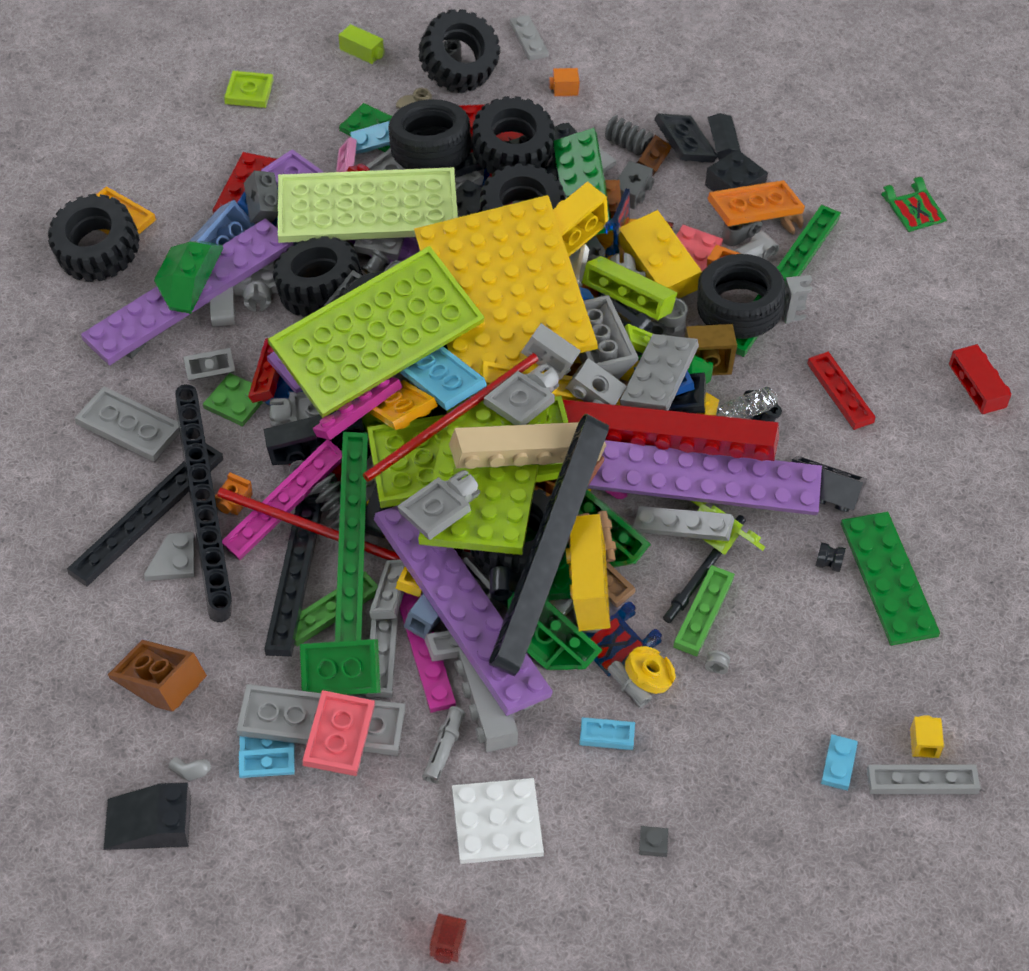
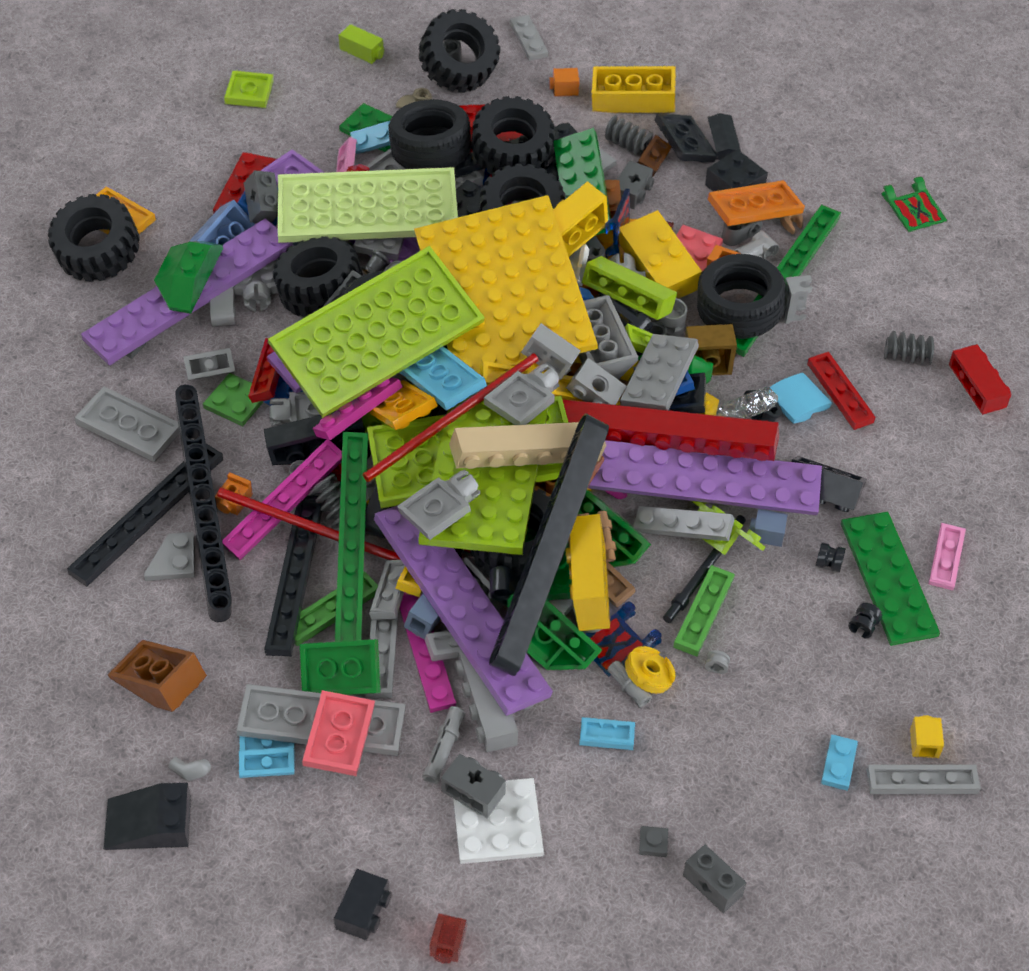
(362, 904): none -> black brick
(473, 785): none -> dark grey brick
(633, 89): none -> yellow brick
(714, 878): none -> dark grey brick
(769, 527): none -> sand blue brick
(800, 398): none -> medium azure slope
(866, 618): none -> black wheel
(909, 347): none -> dark grey piece
(947, 556): none -> bright pink tile

